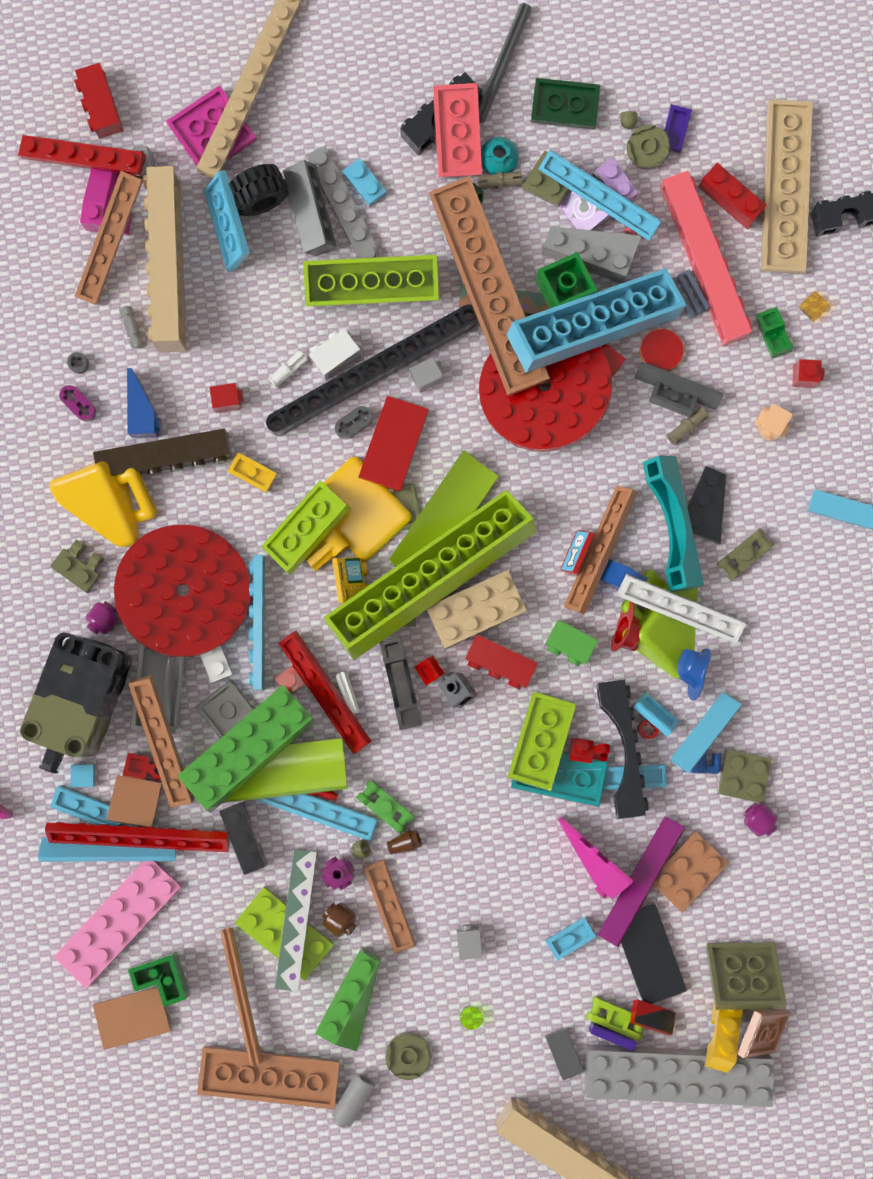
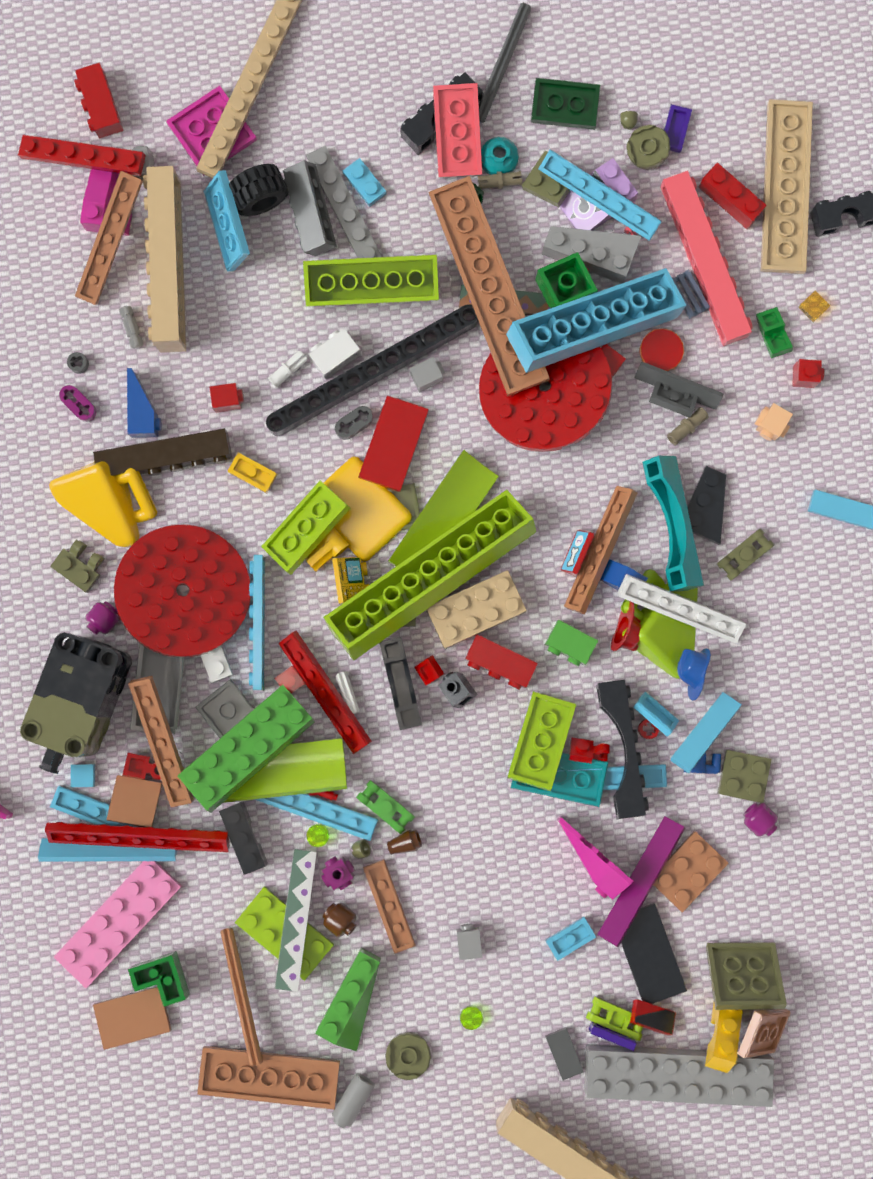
(317, 835): none -> clear neon green tile

